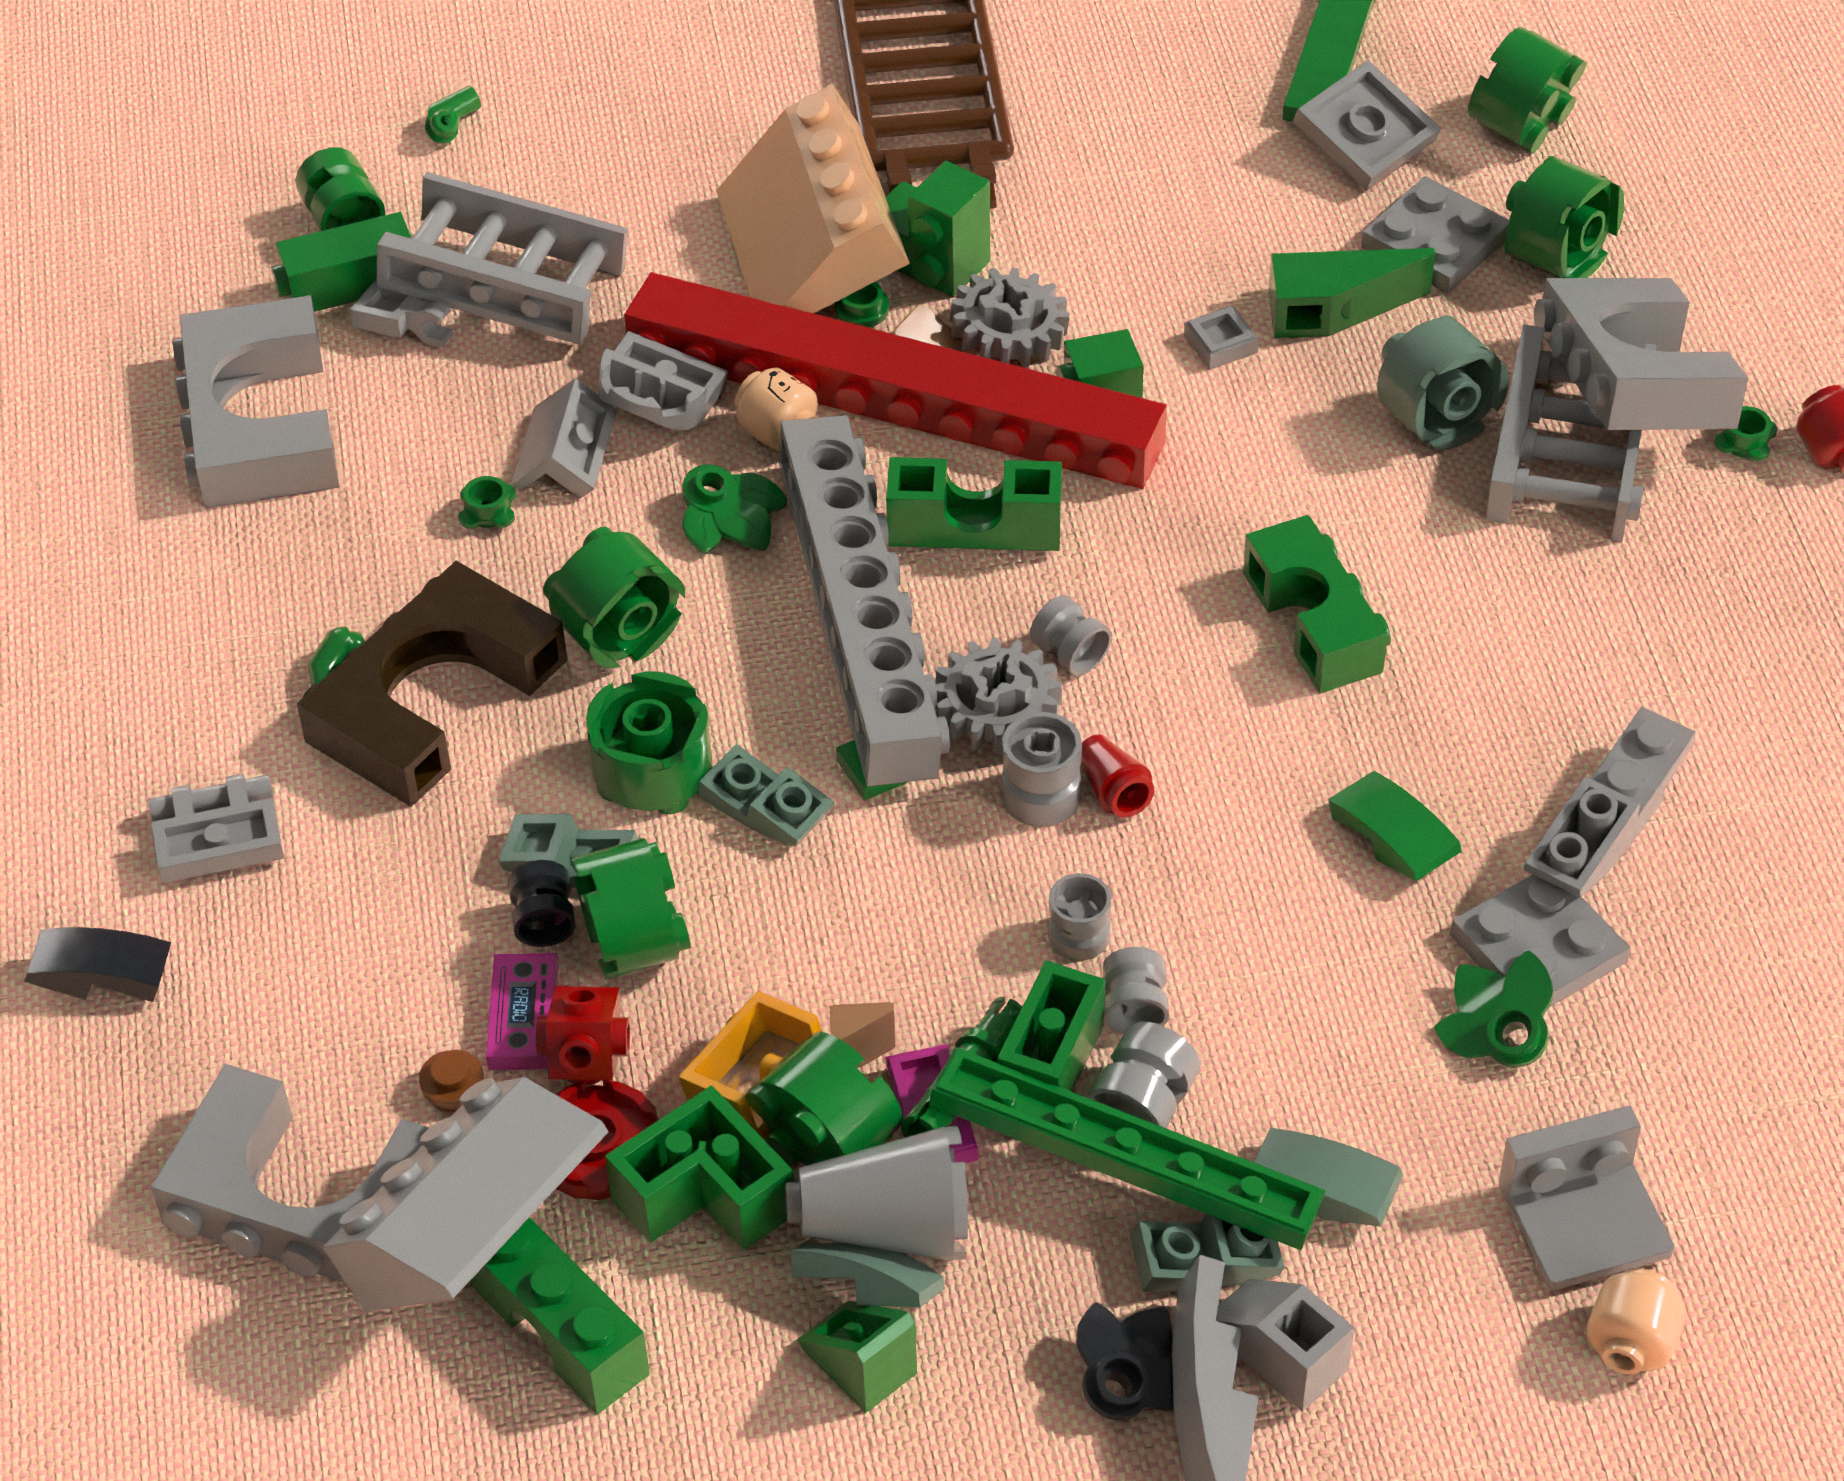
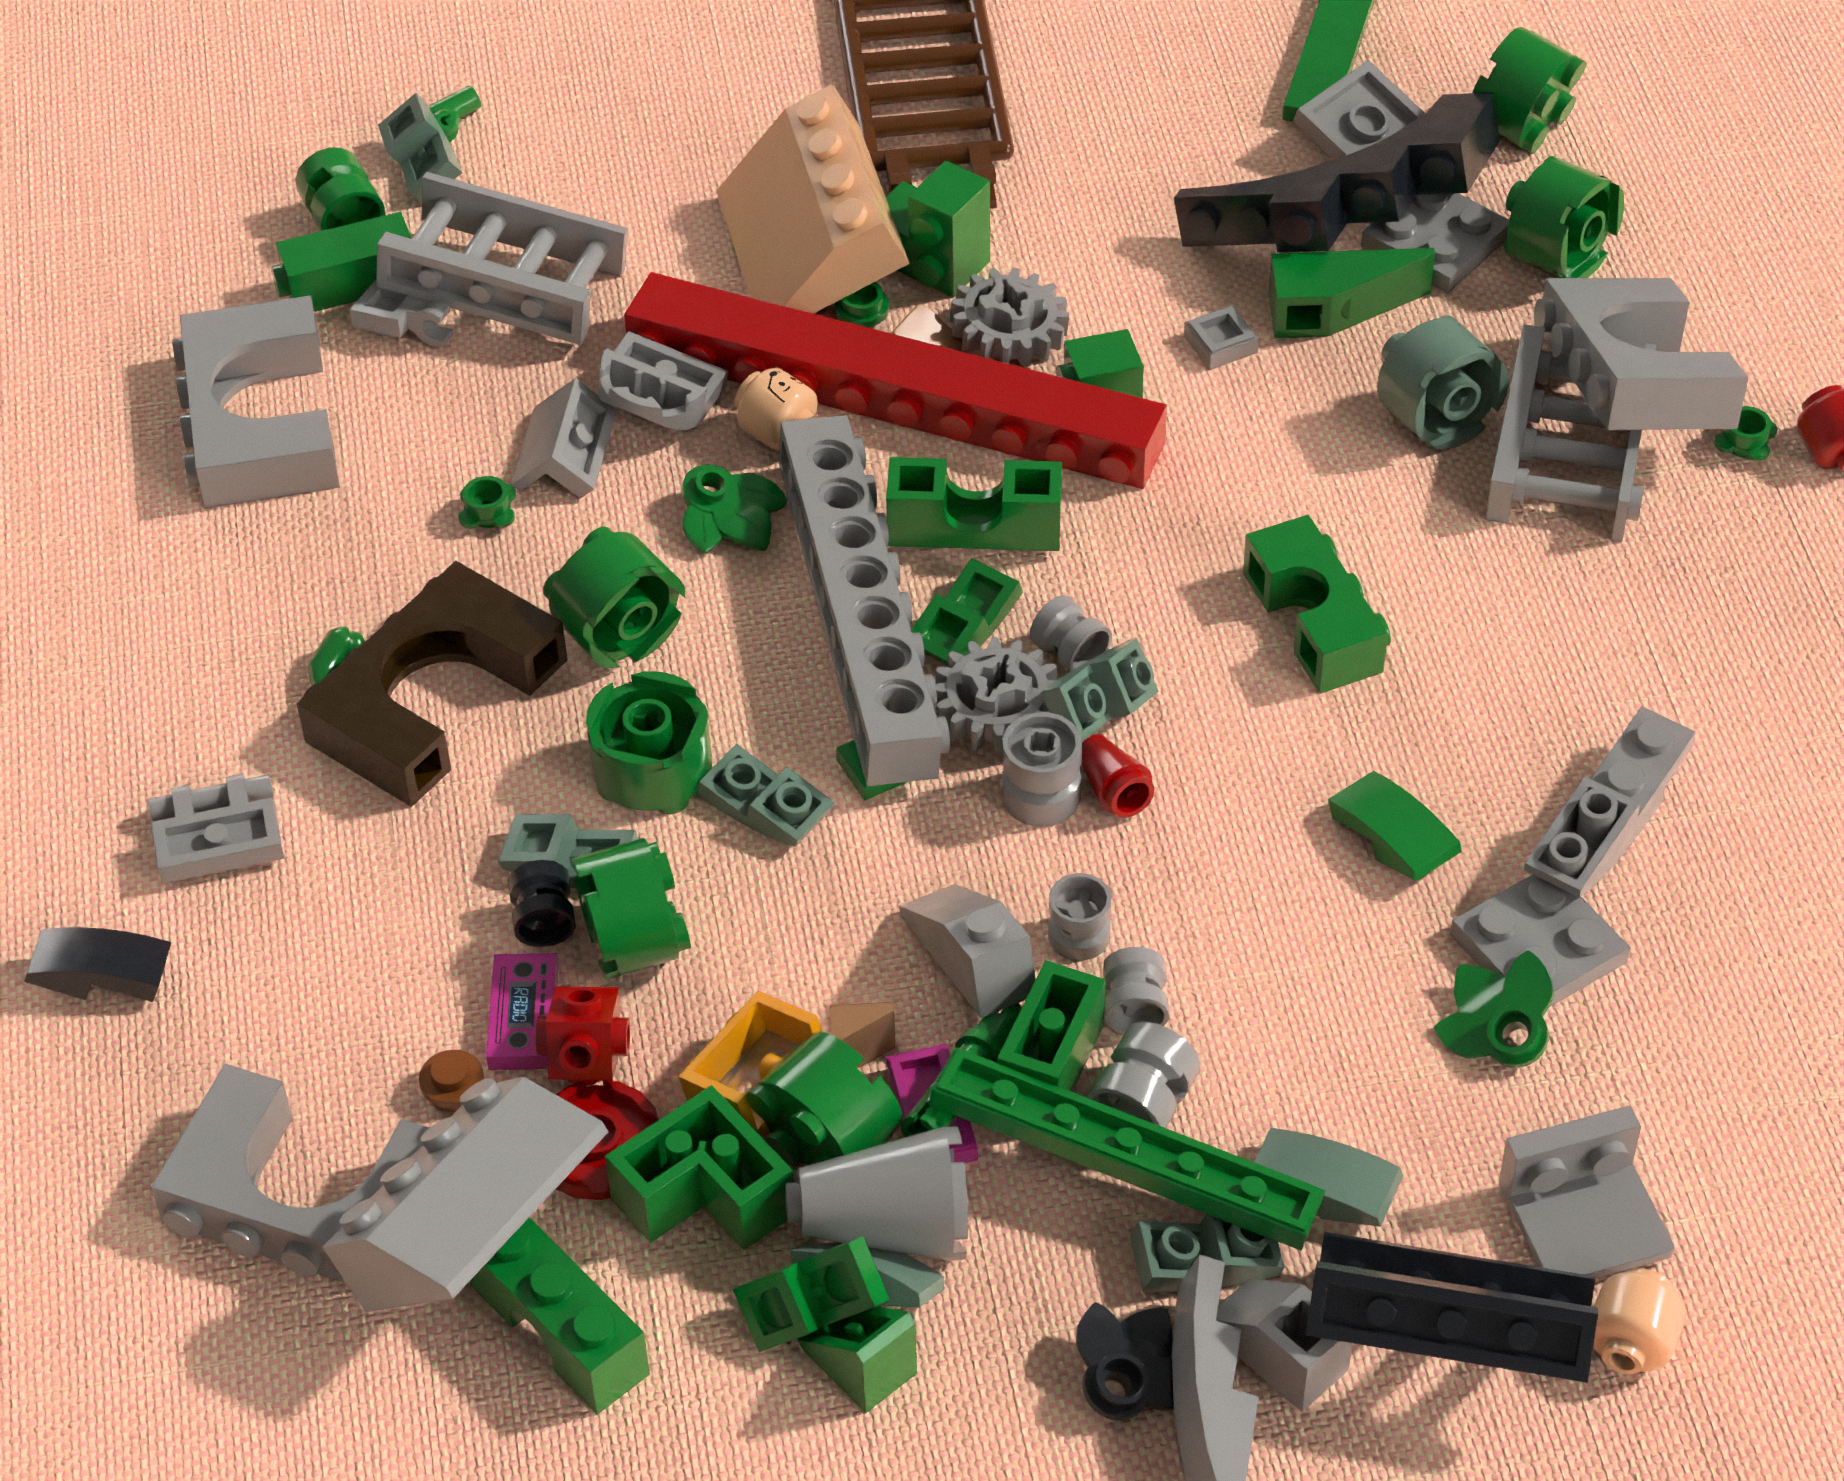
(418, 144): none -> sand green slope
(811, 1294): none -> green slope
(968, 611): none -> green slope
(975, 945): none -> light grey slope
(1103, 688): none -> sand green slope
(1373, 185): none -> black arch
(1454, 1307): none -> black fence

